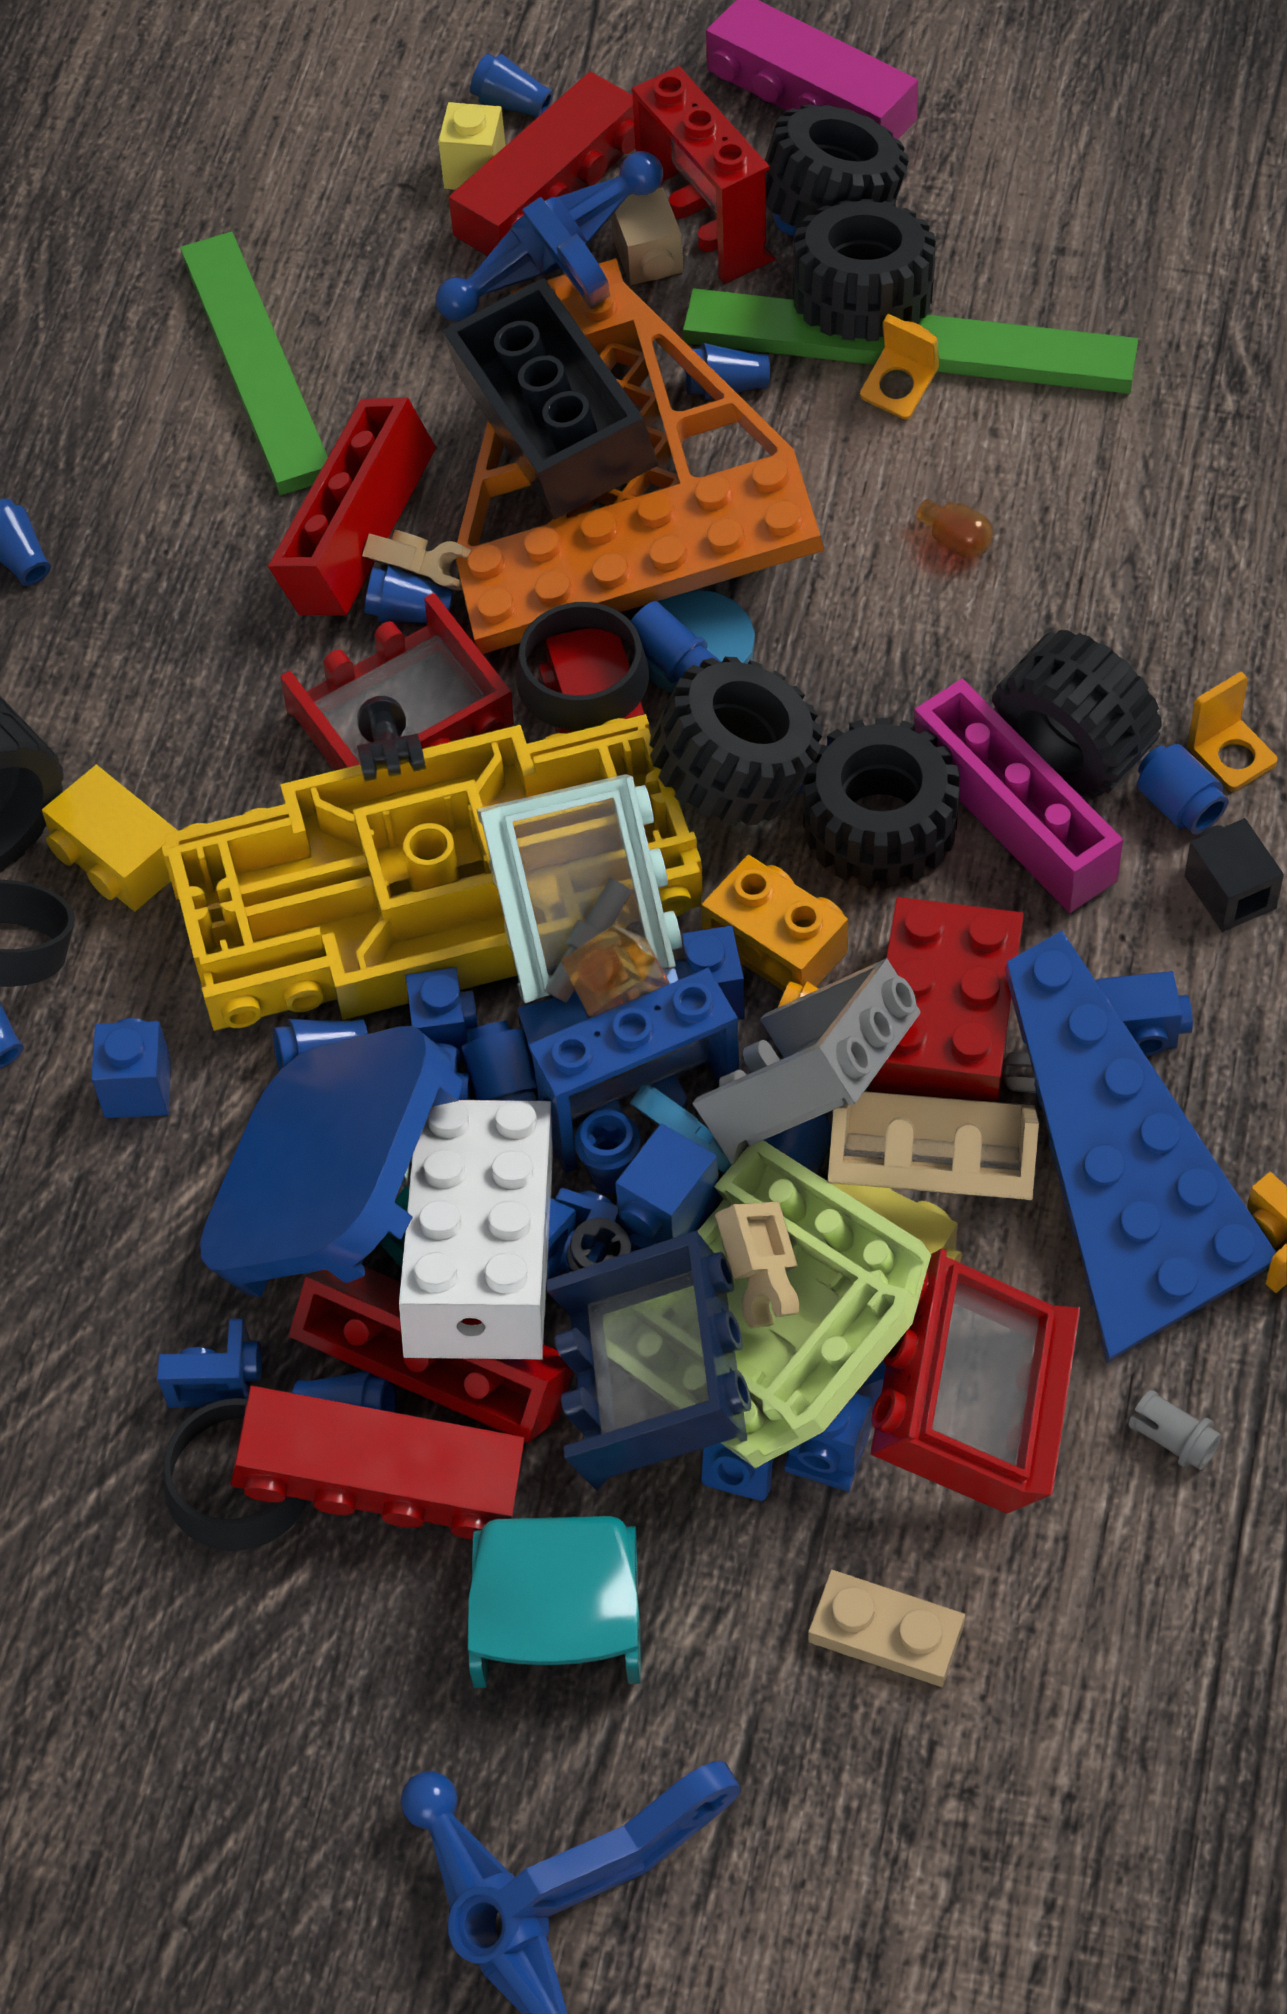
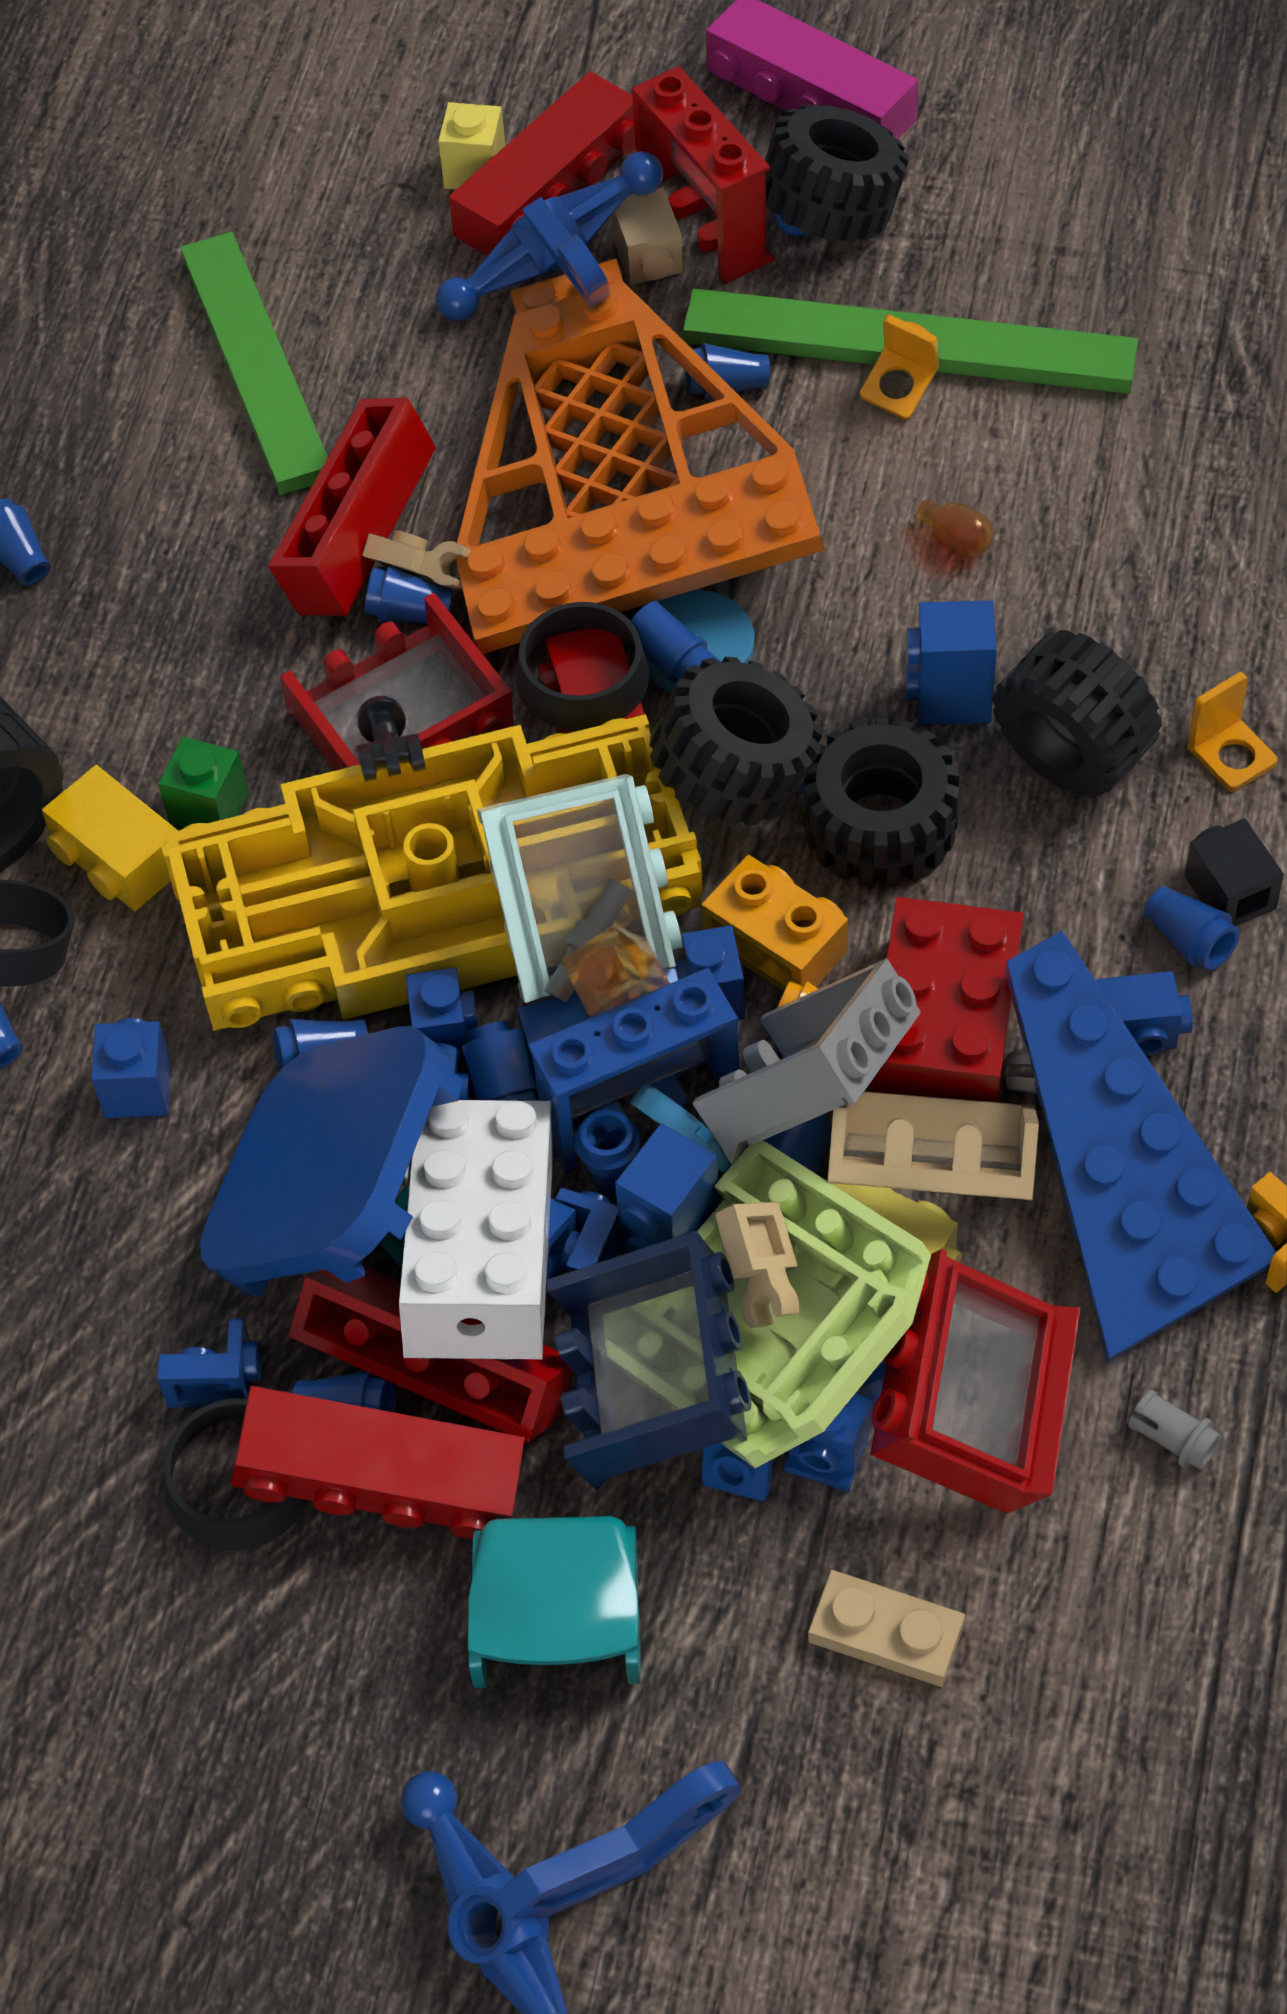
(202, 784): none -> green brick
(505, 84): blue cone -> none
(550, 398): black brick -> none
(596, 1230): black bush -> none
(860, 265): black tyre -> none
(952, 662): none -> blue brick
(1023, 798): dark pink brick -> none
(1181, 788): blue brick -> none
(1194, 928): none -> blue cone

